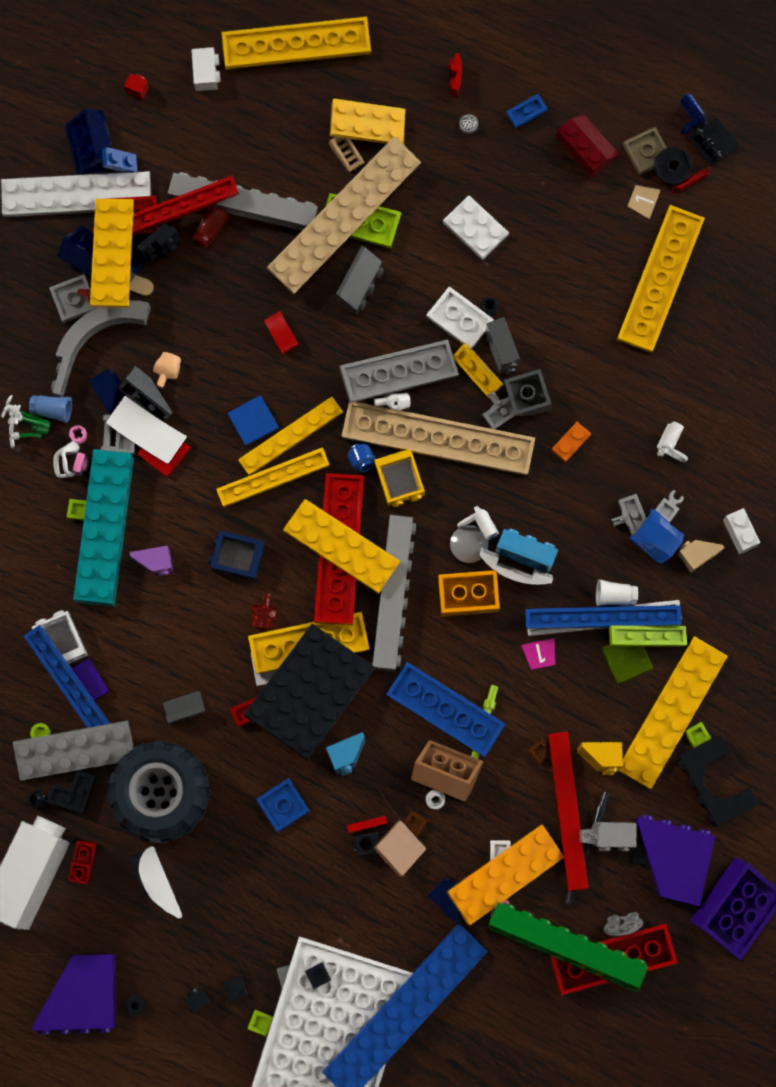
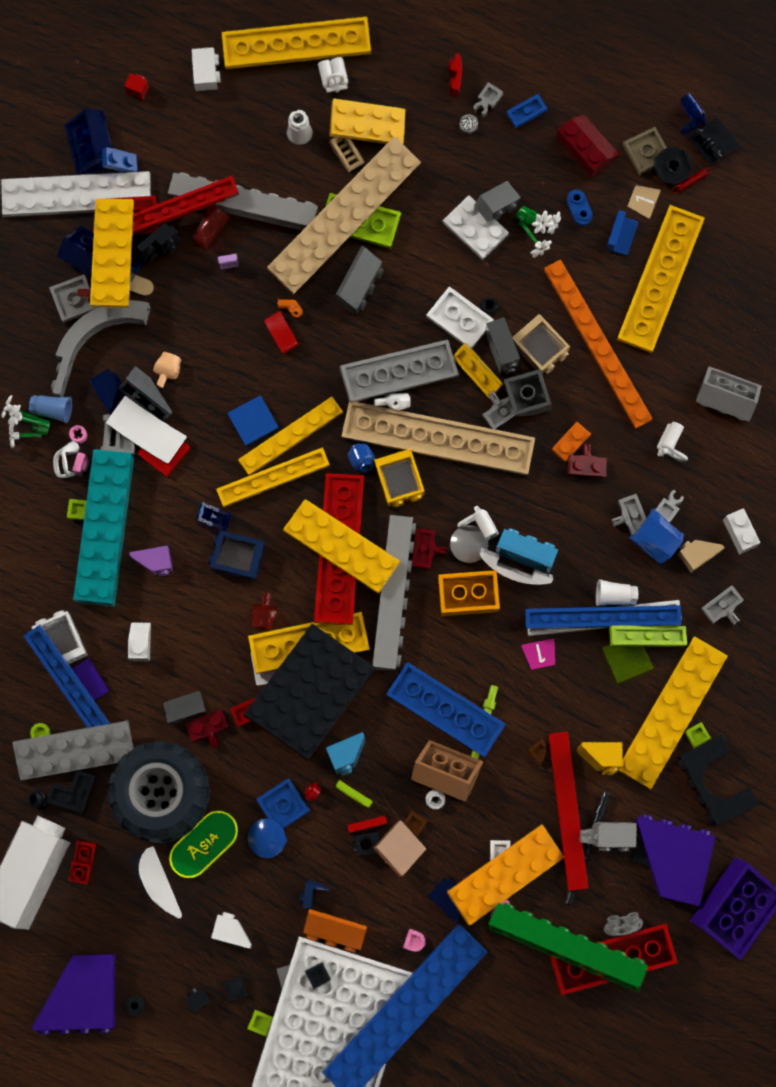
(139, 642): none -> white slope
(204, 844): none -> green tile
(207, 727): none -> dark red plate
(212, 517): none -> clear blue slope
(228, 261): none -> lavender tile
(230, 931): none -> white slope
(266, 838): none -> blue dish
(292, 306): none -> orange arm
(299, 129): none -> white plant
(307, 896): none -> dark blue plate
(312, 791): none -> red plate
(333, 74): none -> white piece
(334, 930): none -> orange slope
(354, 794): none -> lime tile
(414, 941): none -> bright pink tile
(425, 548): none -> dark red plate
(489, 97): none -> light grey plate
(497, 202): none -> dark grey brick
(528, 217): none -> white plant
(541, 345): none -> window
(579, 207): none -> blue plate
(587, 464): none -> dark red plate
(598, 344): none -> orange plate
(622, 234): none -> blue panel
(723, 606): none -> light grey plate
(728, 394): none -> light grey slope

